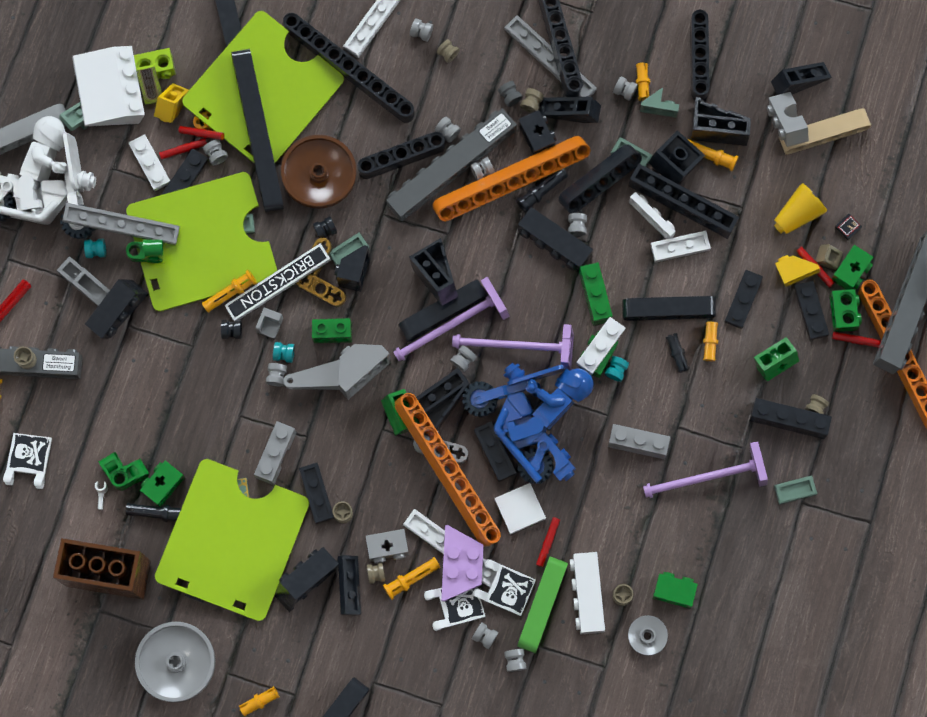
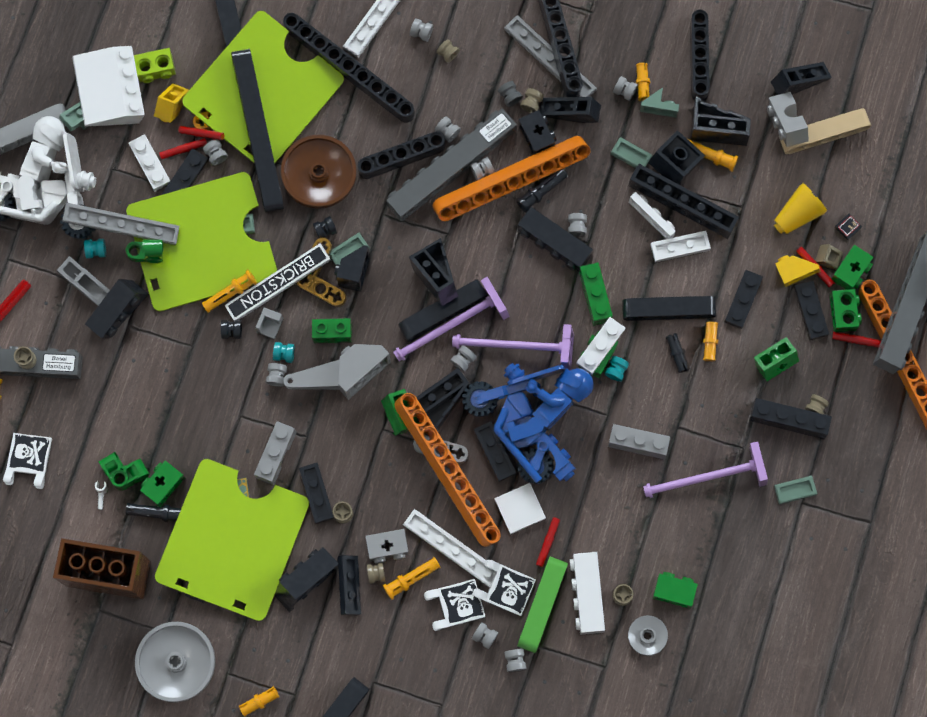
(149, 83): tile -> none
(460, 564): lavender wing -> none
(600, 178): black beam -> none

